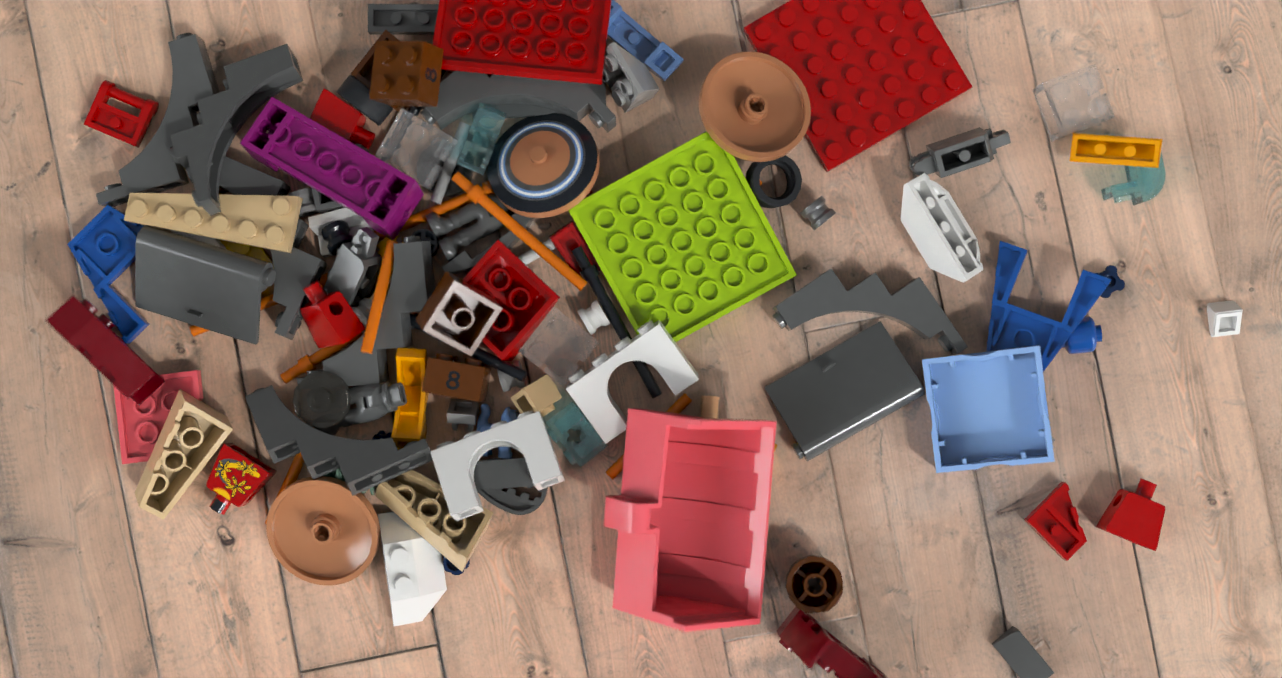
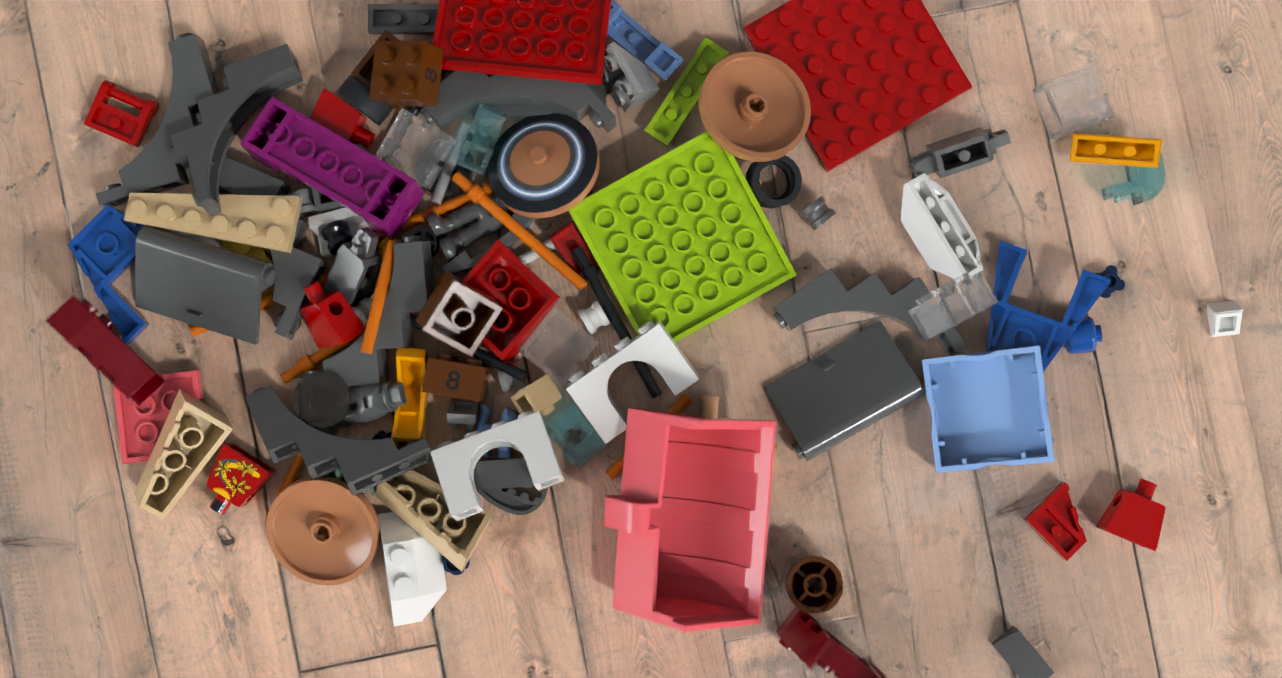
(684, 93): none -> lime plate
(952, 304): none -> clear piece

